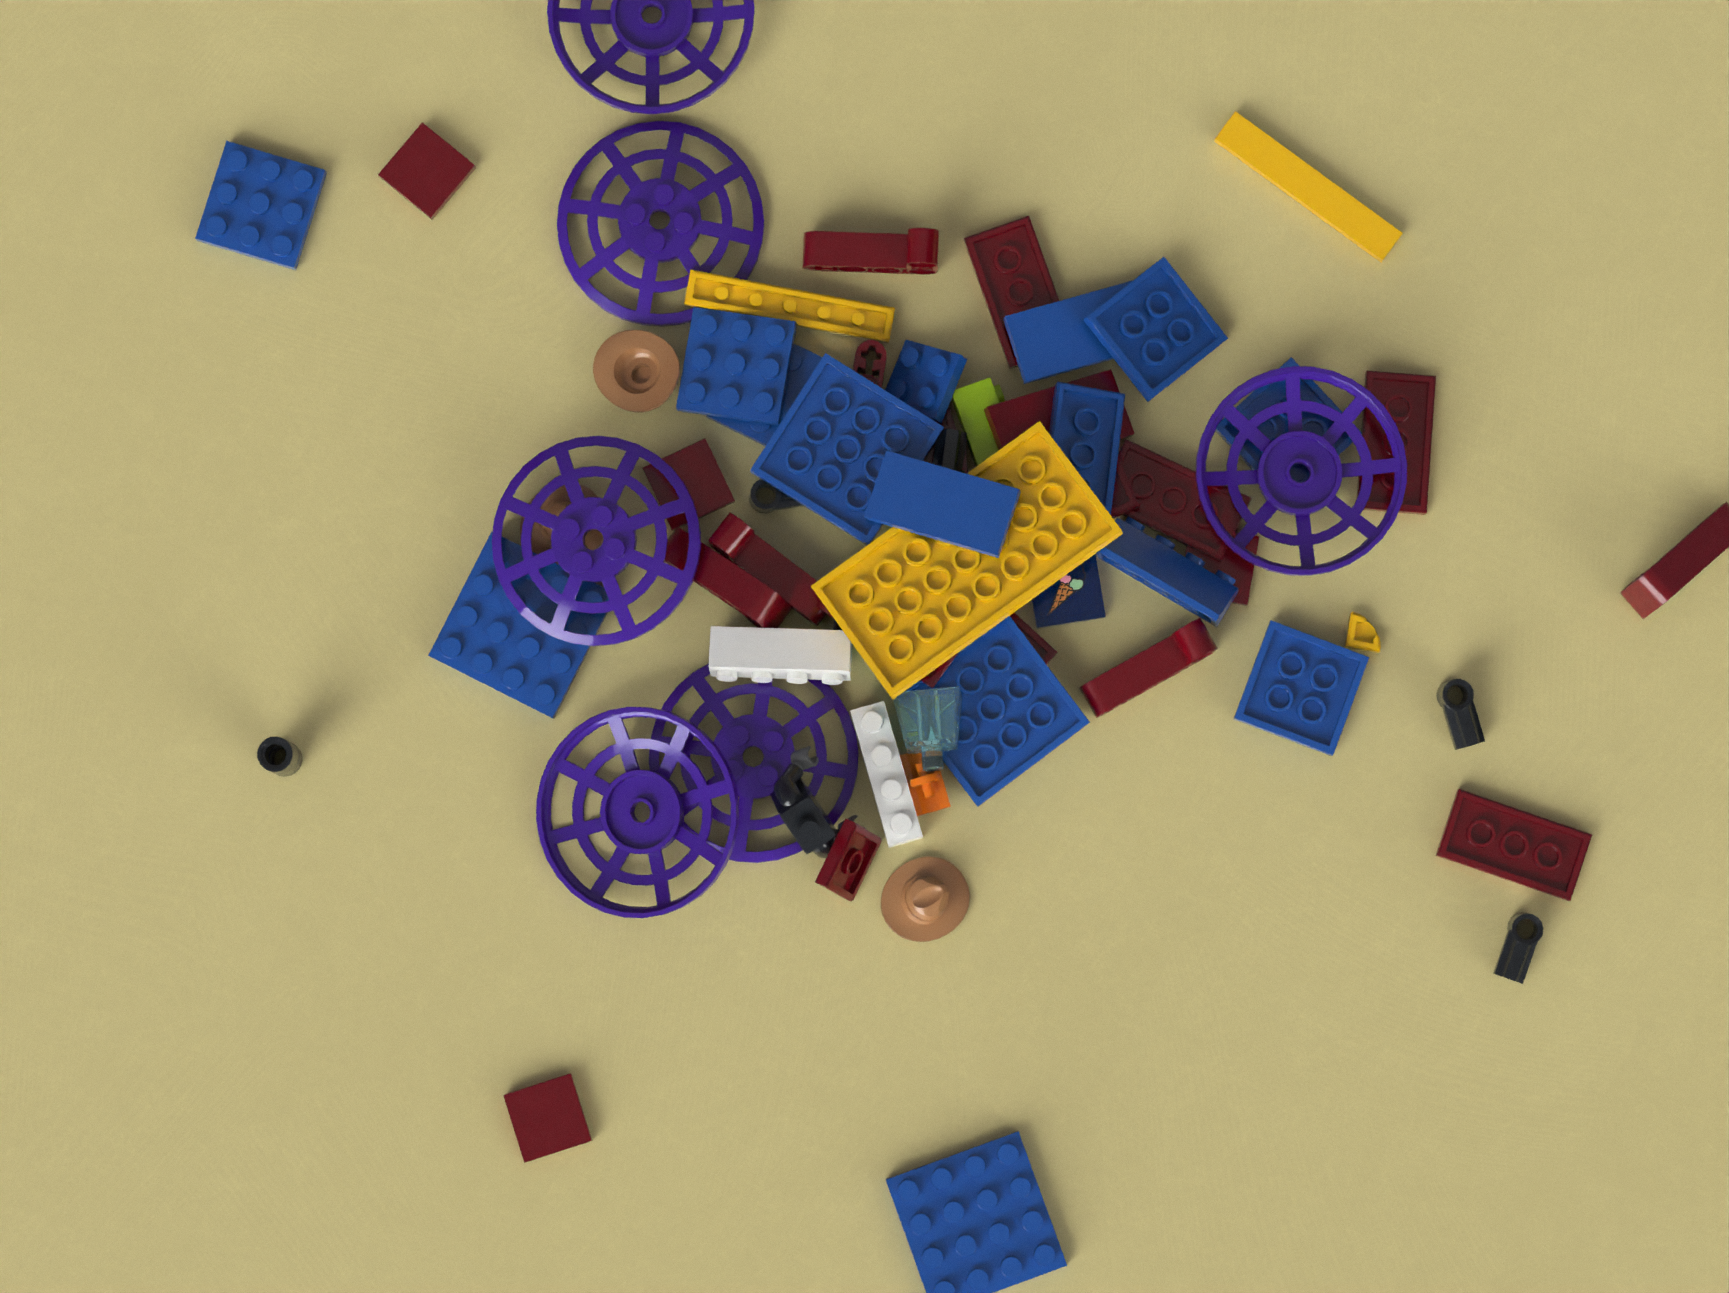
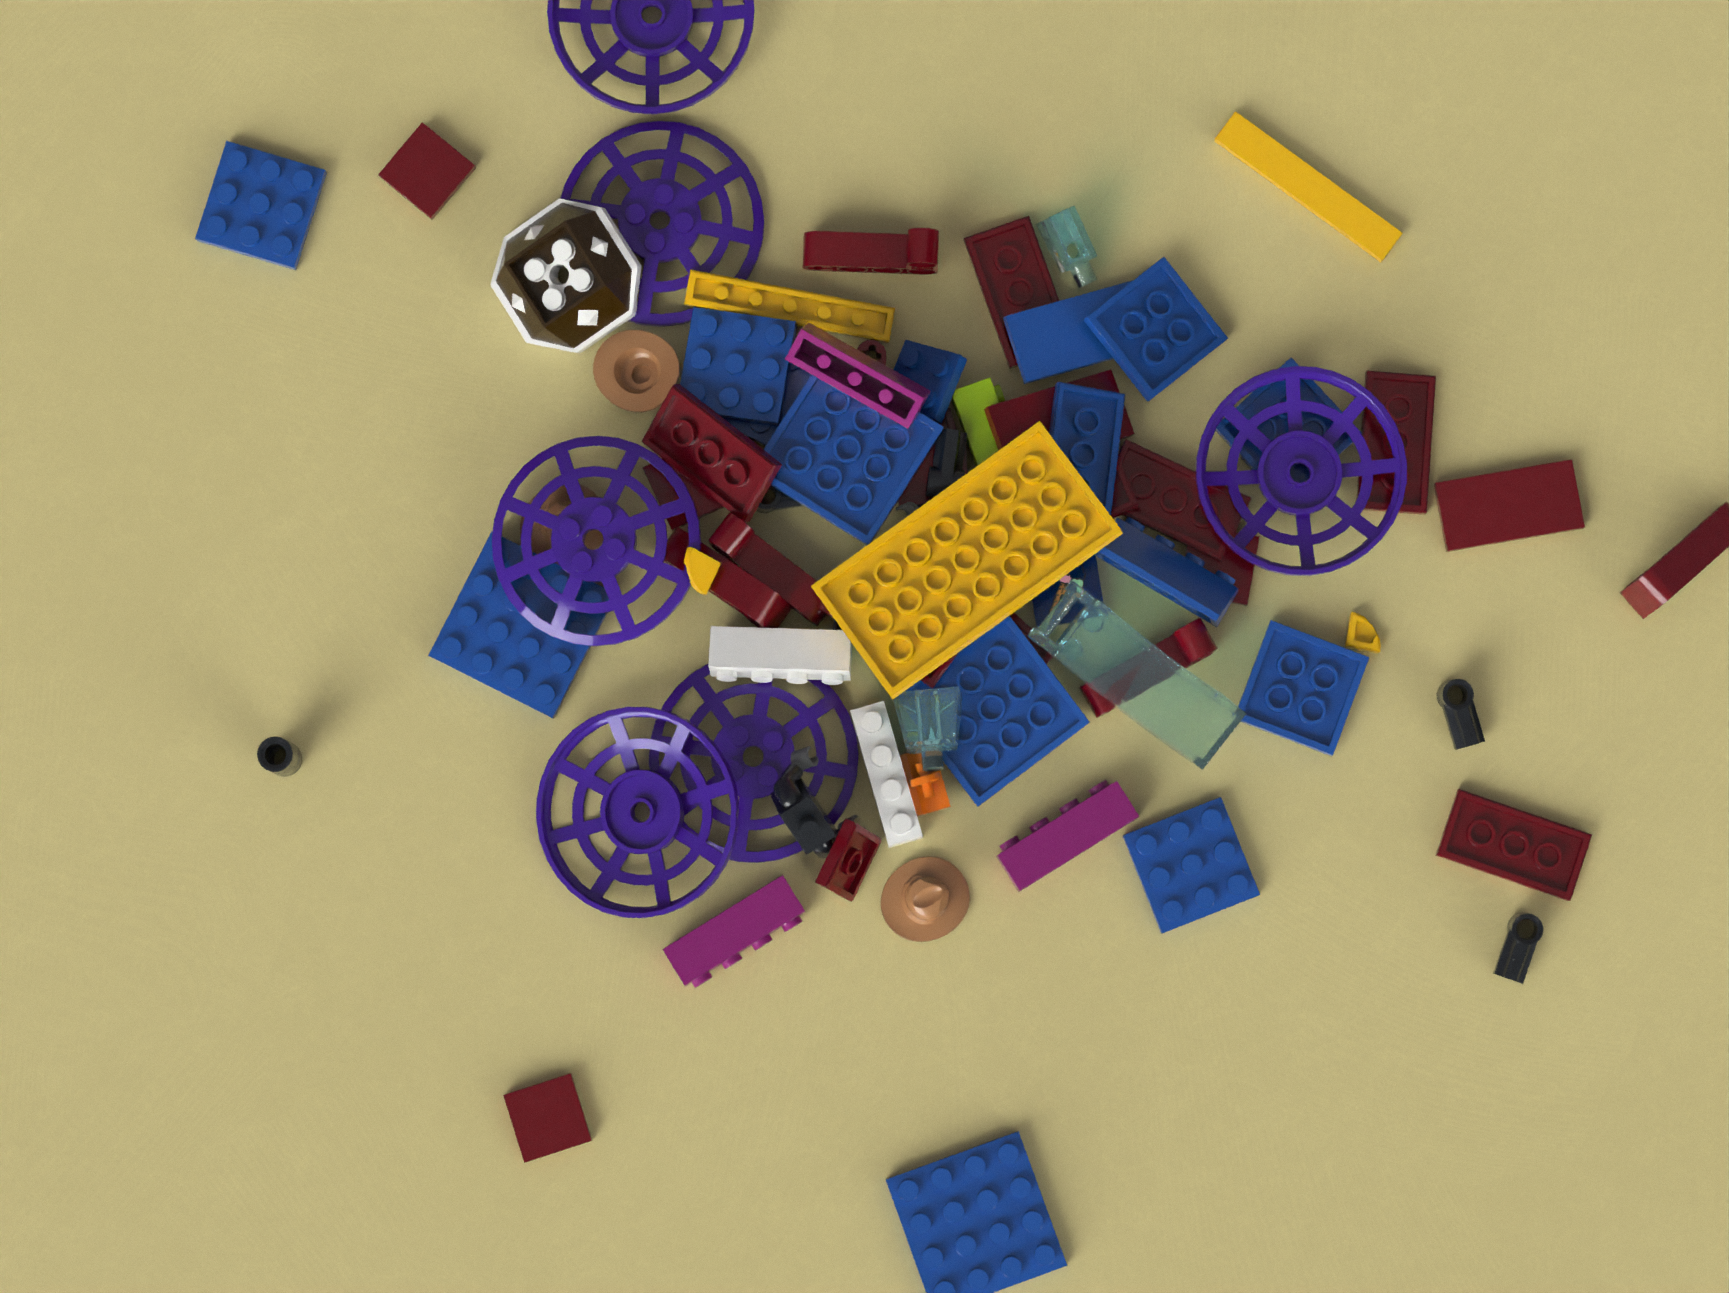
(600, 280): none -> dark brown piece
(700, 569): none -> yellow tile
(711, 452): none -> dark red tile
(733, 931): none -> magenta brick
(857, 375): none -> magenta brick
(942, 504): blue tile -> none
(1067, 229): none -> clear light blue torso
(1067, 835): none -> magenta brick
(1139, 677): none -> clear light blue windscreen
(1191, 865): none -> blue plate
(1509, 505): none -> dark red tile

